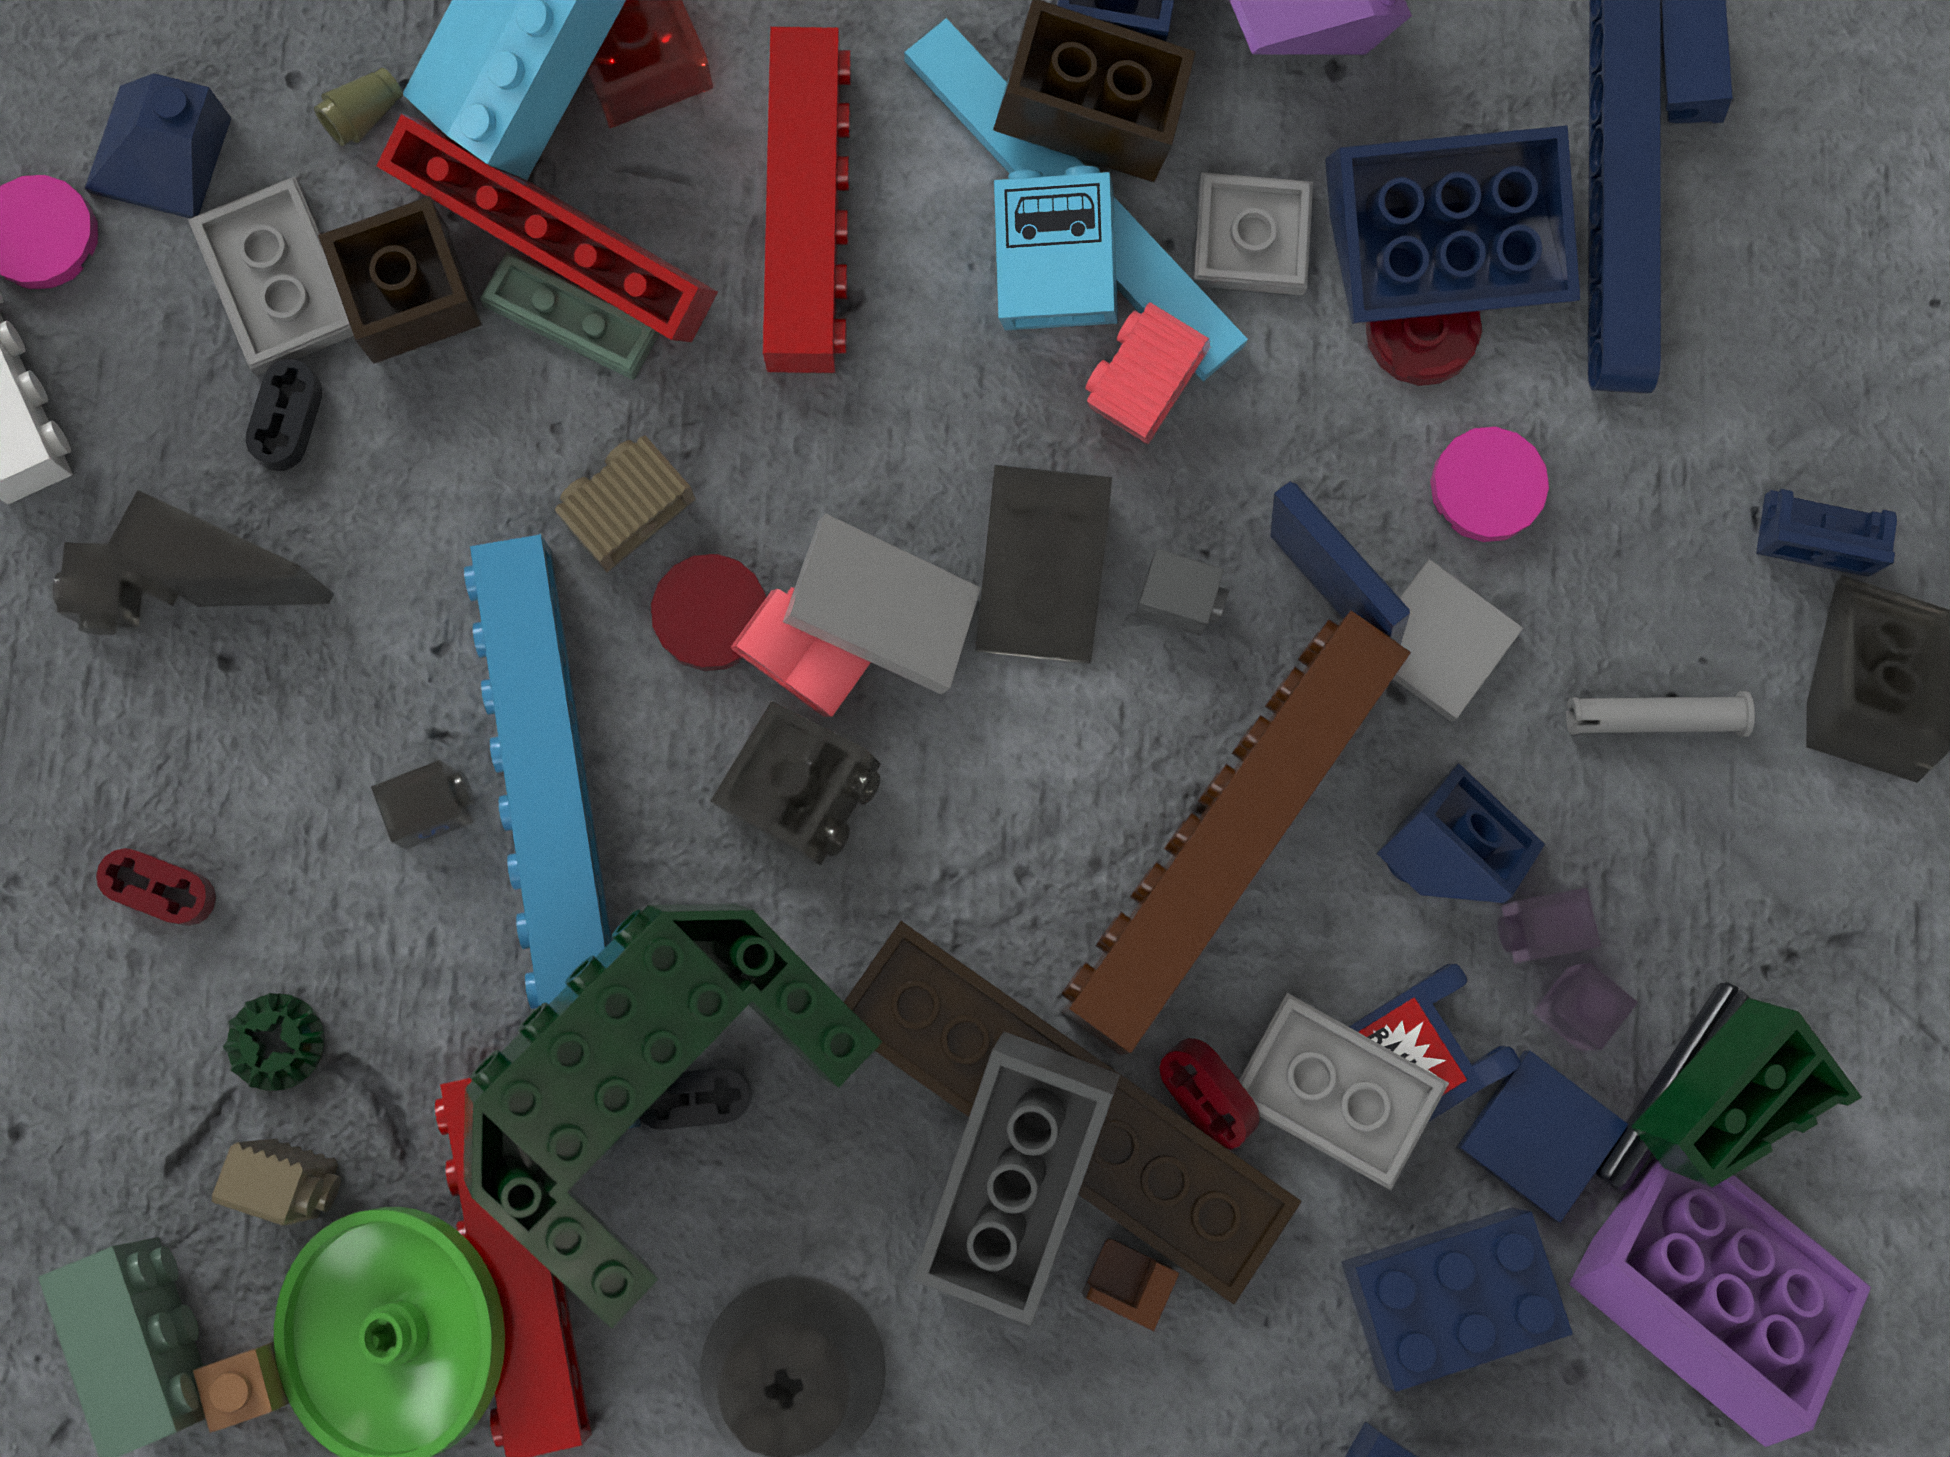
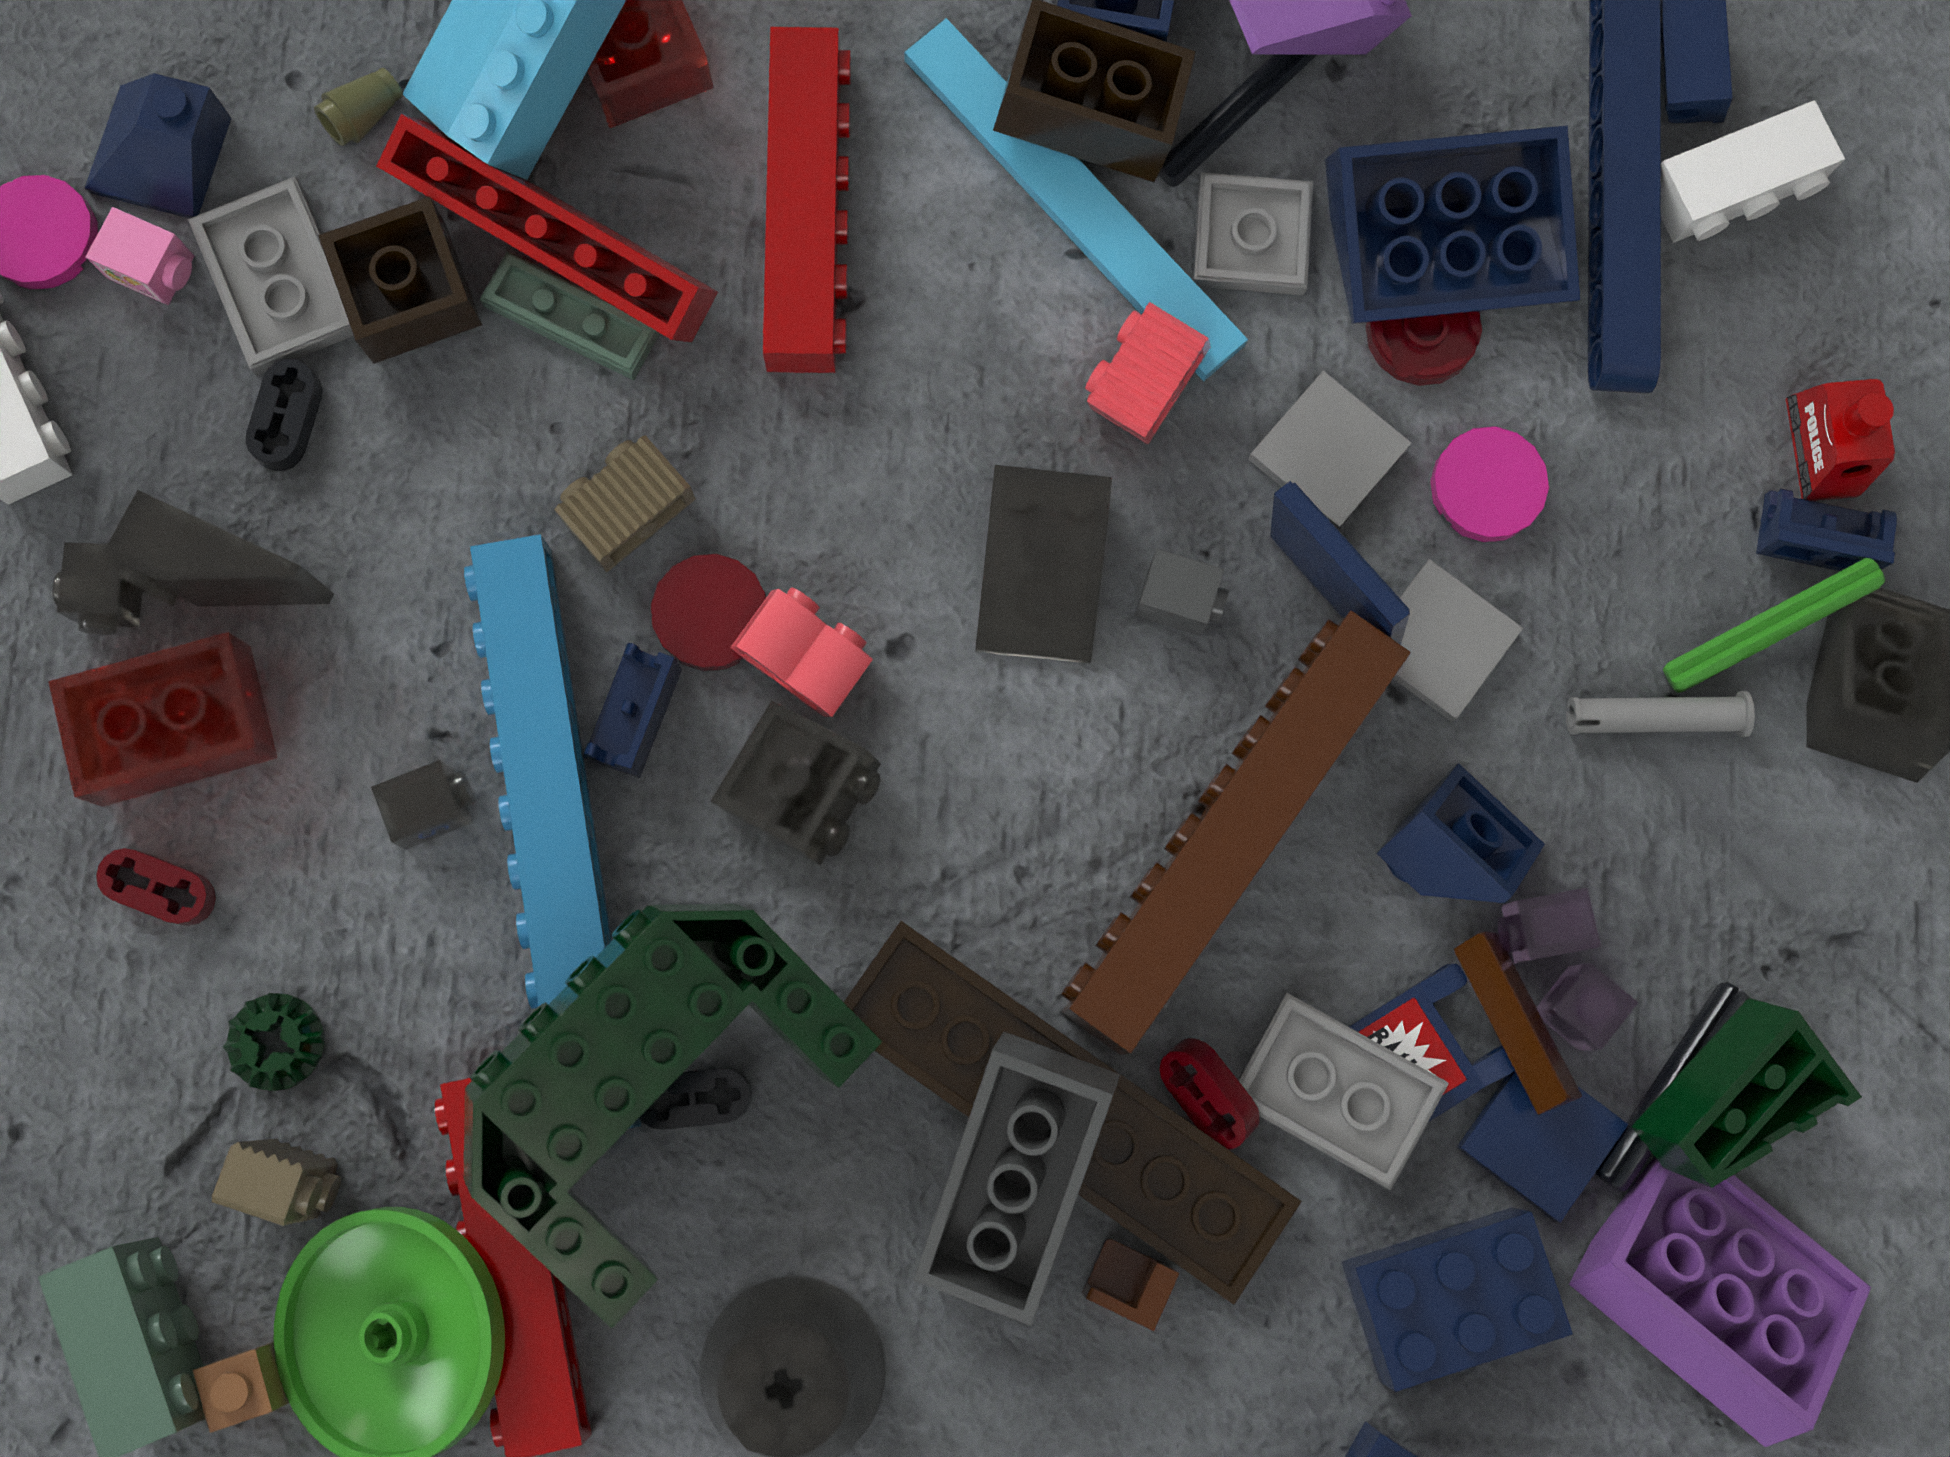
(141, 256): none -> bright pink brick
(162, 720): none -> clear red brick
(633, 710): none -> dark blue hinge
(882, 604): light grey tile -> none
(1055, 249): medium azure brick -> none
(1231, 115): none -> black axle
(1330, 448): none -> light grey tile
(1517, 1022): none -> reddish brown slope
(1747, 172): none -> white brick
(1774, 625): none -> bright green axle
(1840, 437): none -> red torso

